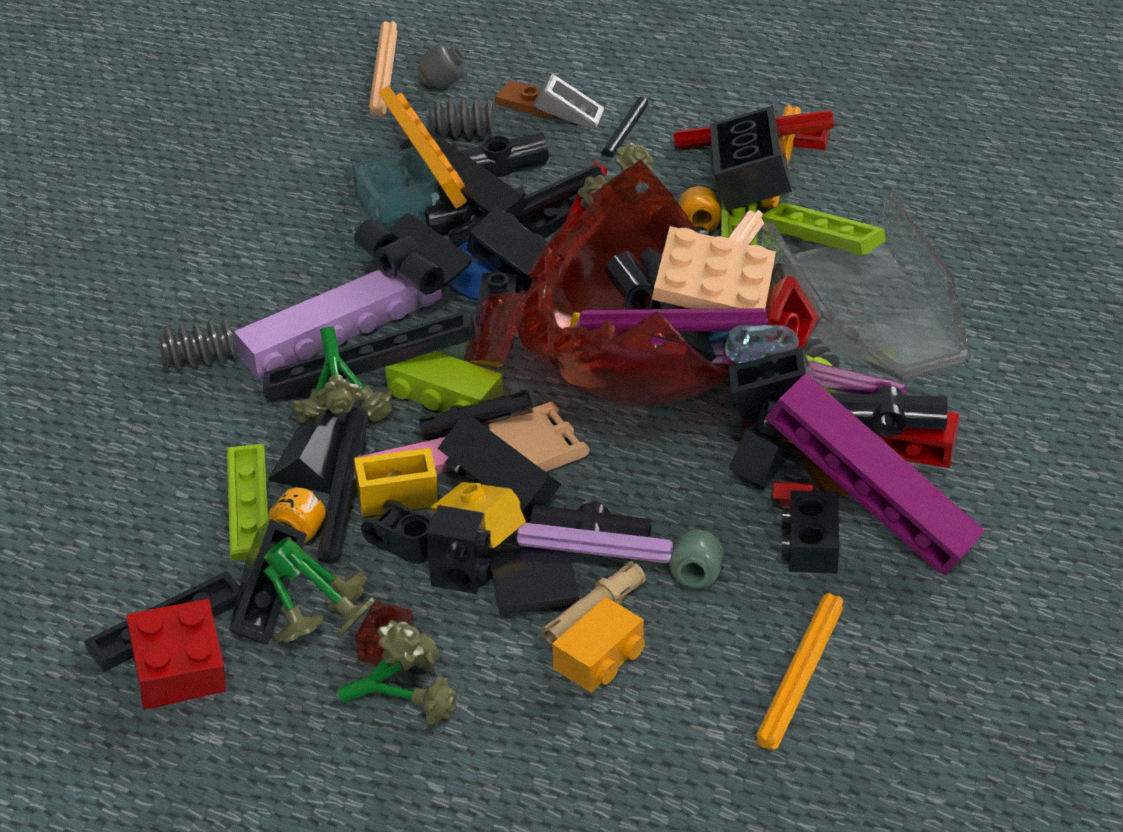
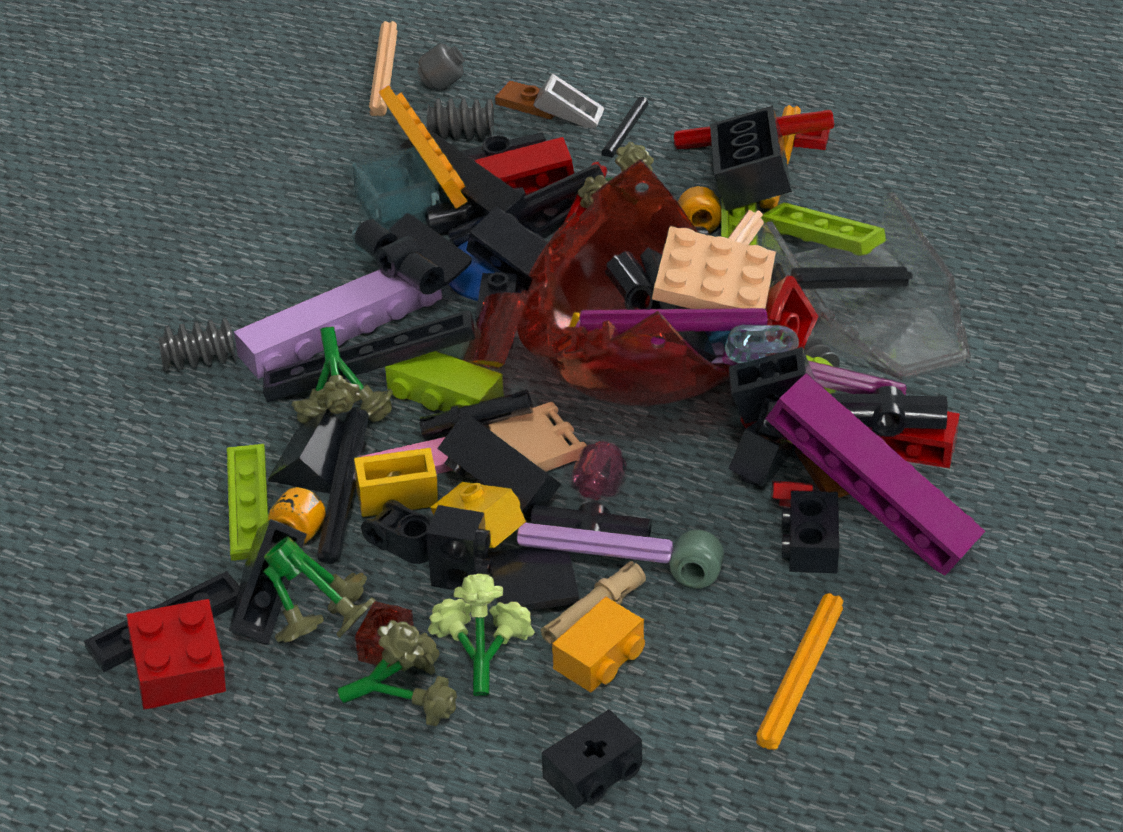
(452, 616): none -> yellowish green plant
(531, 165): none -> red brick
(592, 759): none -> black brick
(599, 470): none -> clear pink head
(851, 277): none -> black axle

